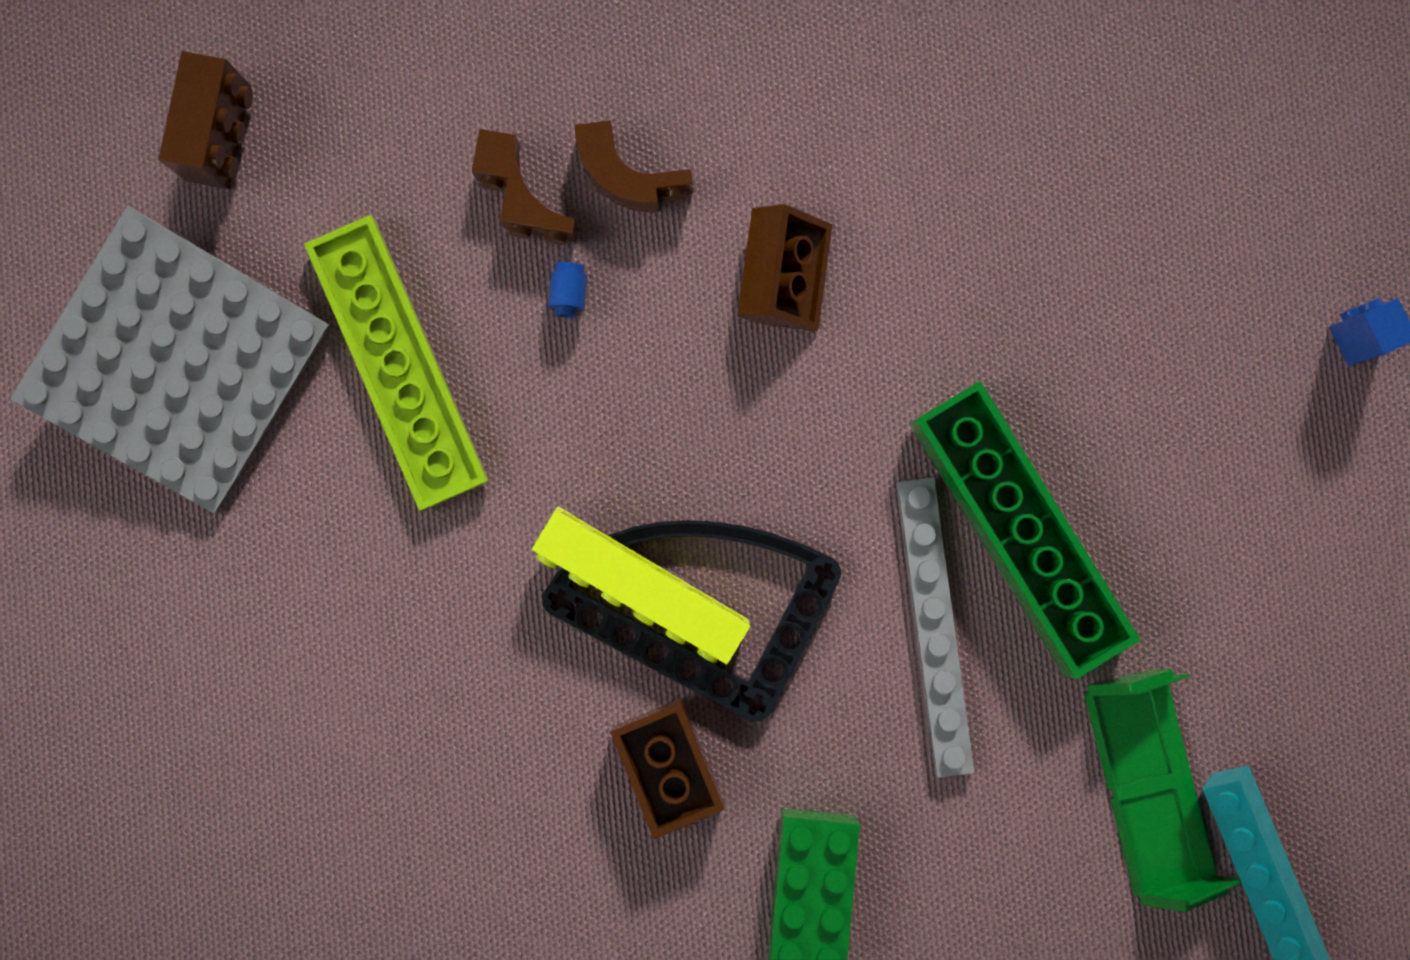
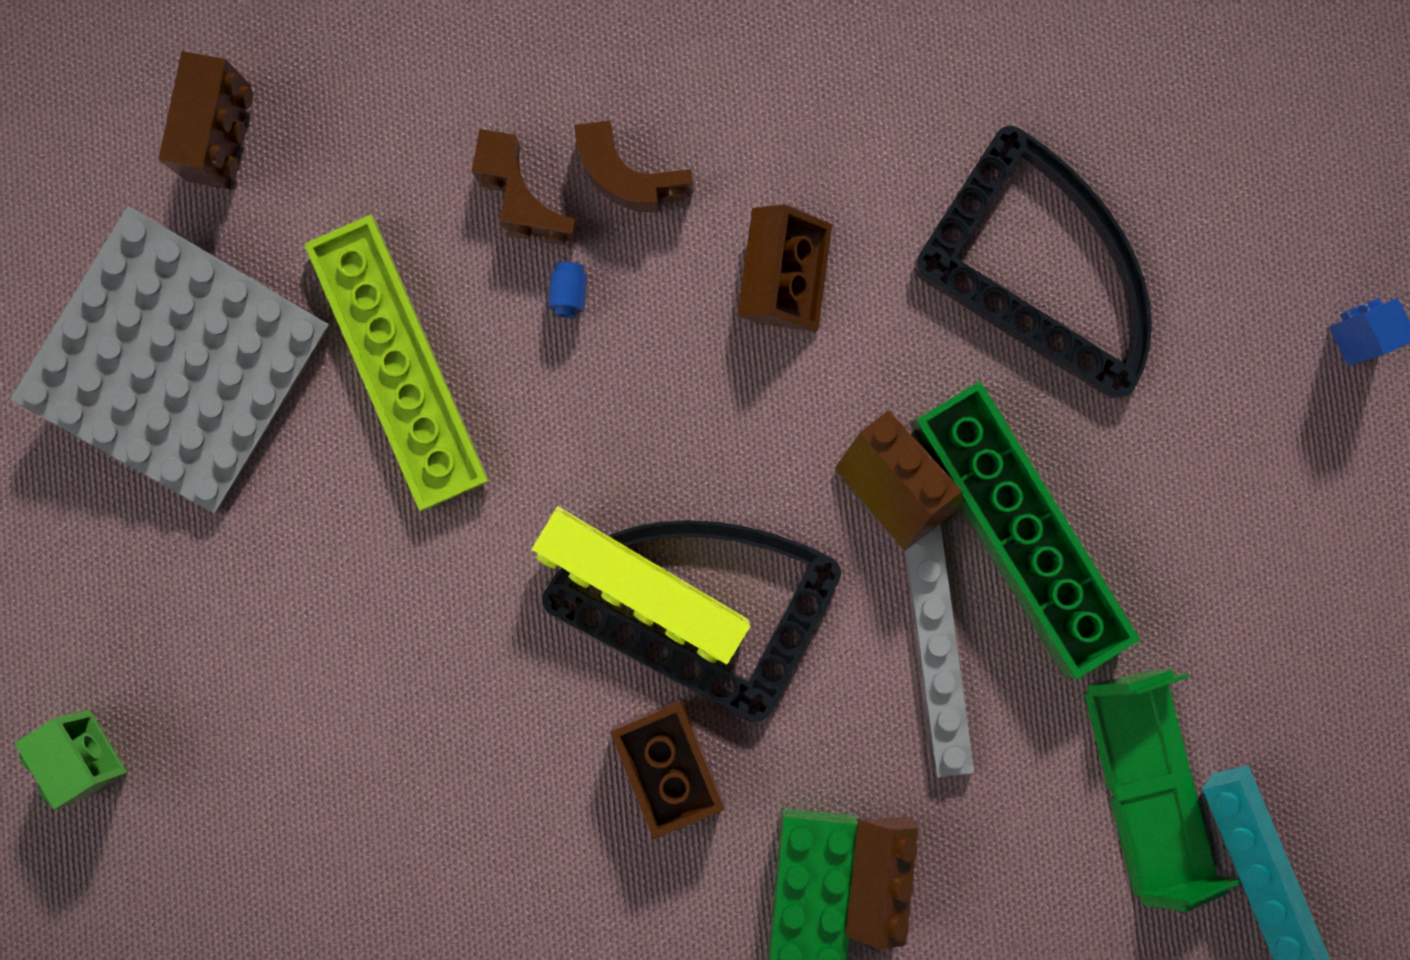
(69, 758): none -> bright green brick
(882, 881): none -> reddish brown slope
(898, 481): none -> reddish brown slope
(1106, 227): none -> black beam

